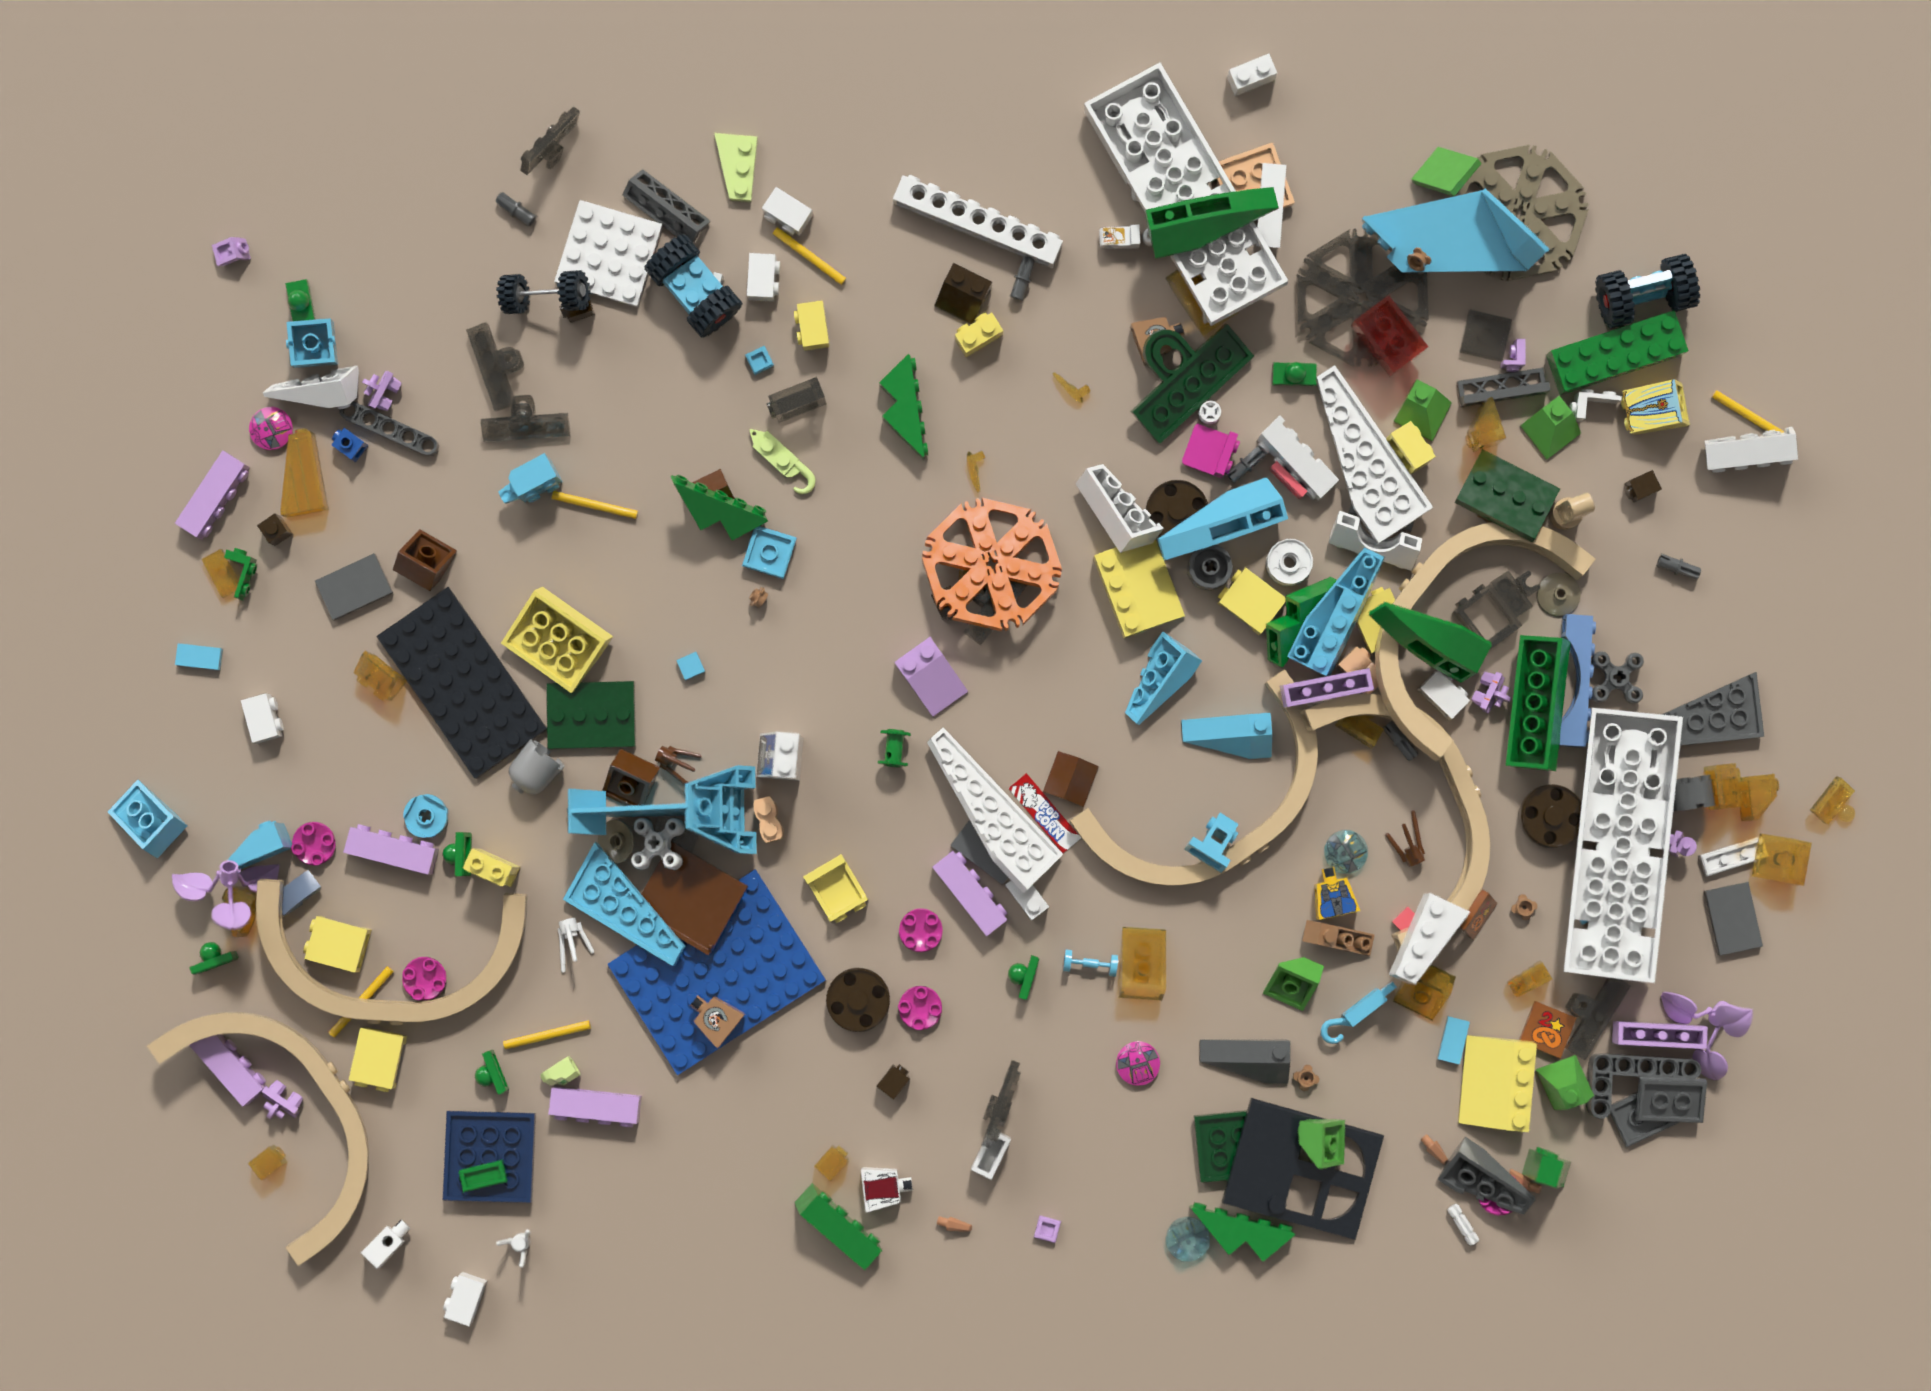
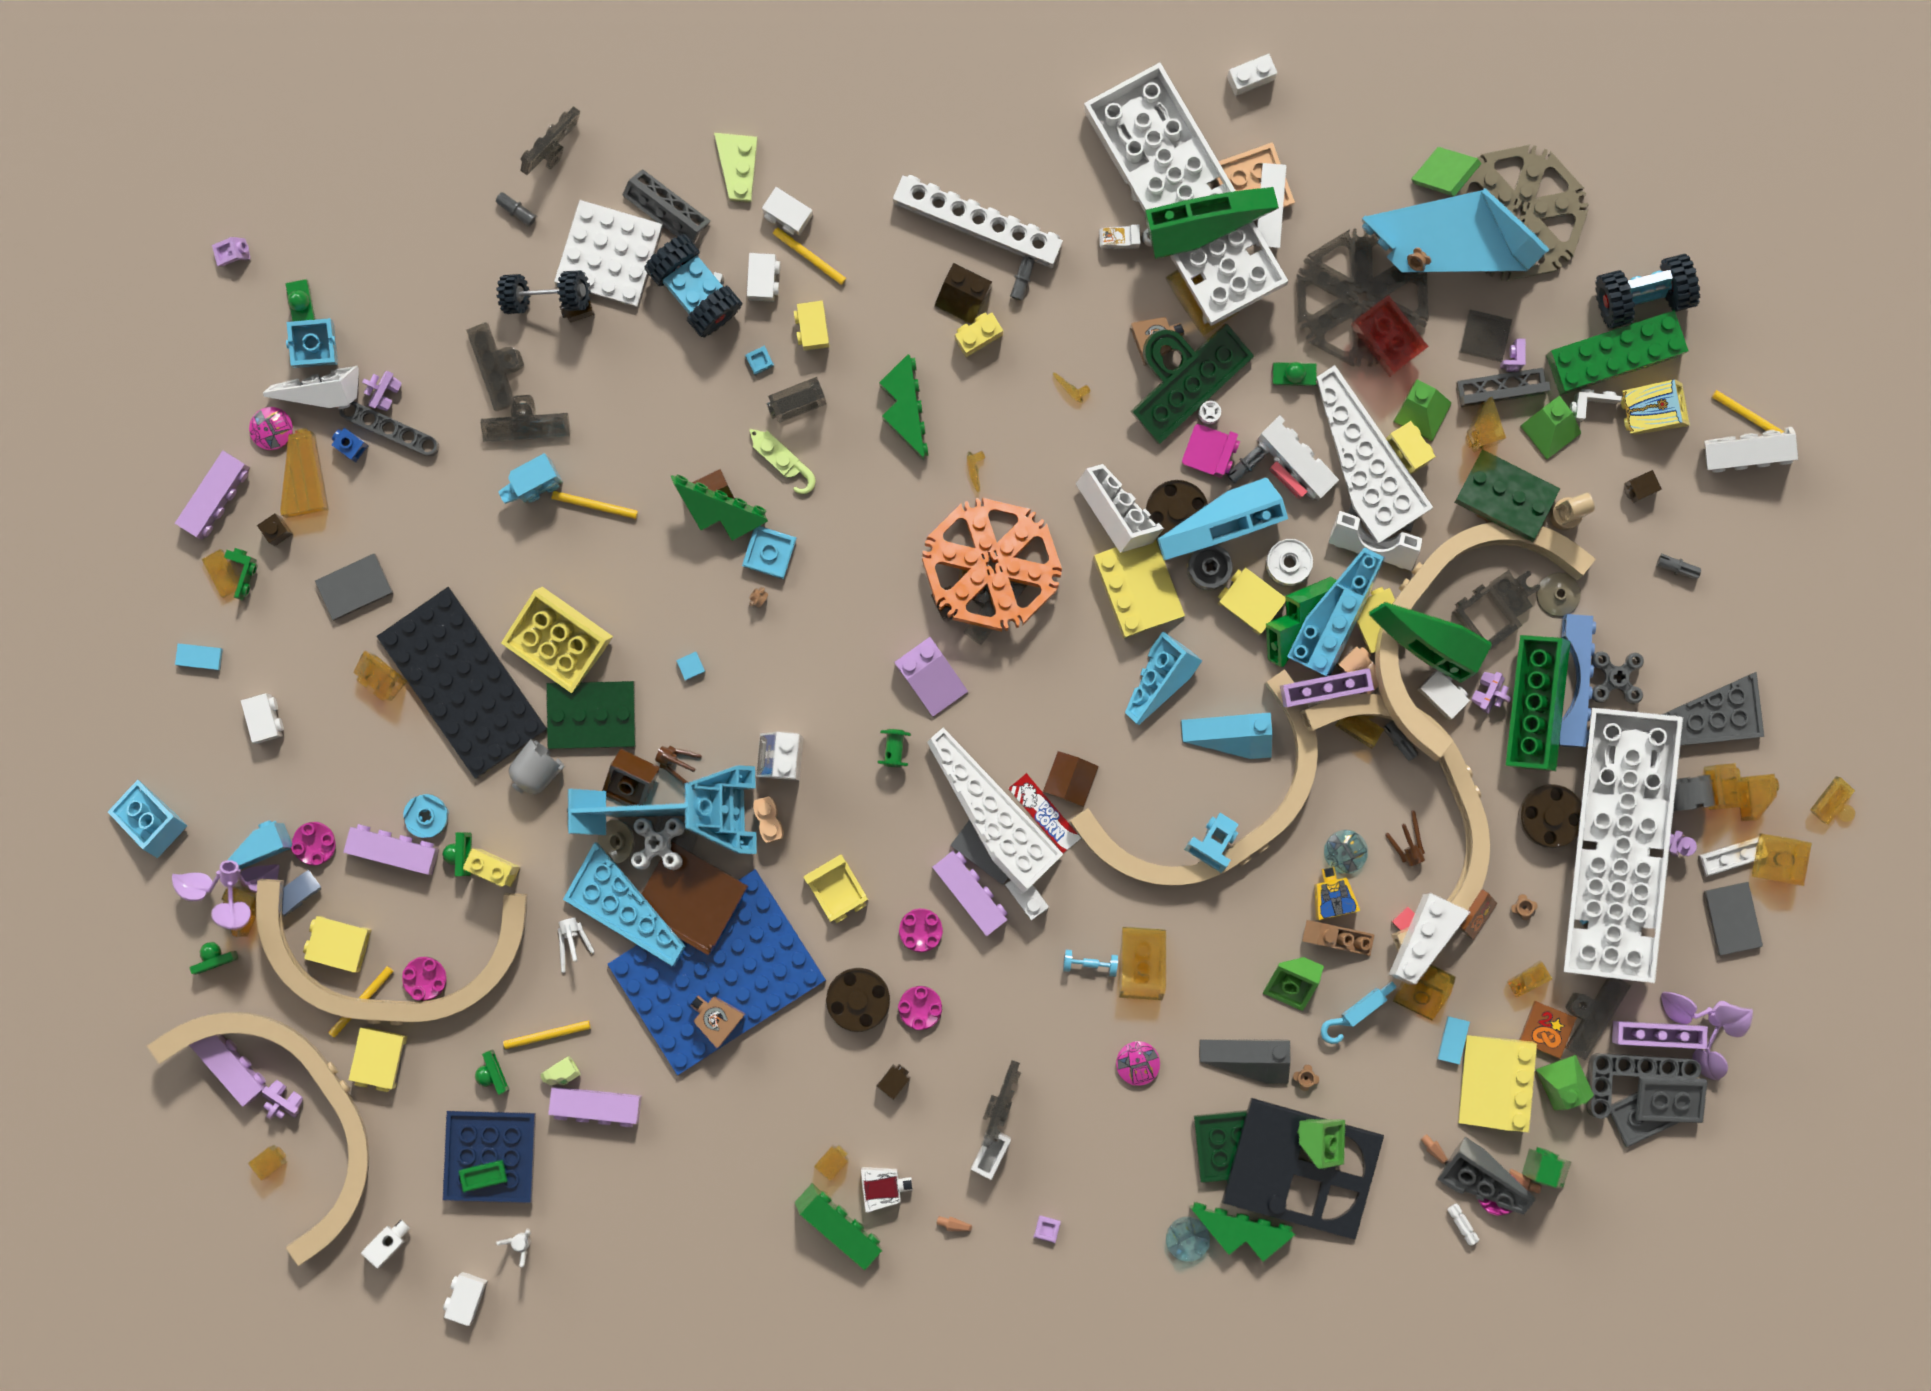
(424, 560): reddish brown slope -> none
(1020, 974): green tile -> none

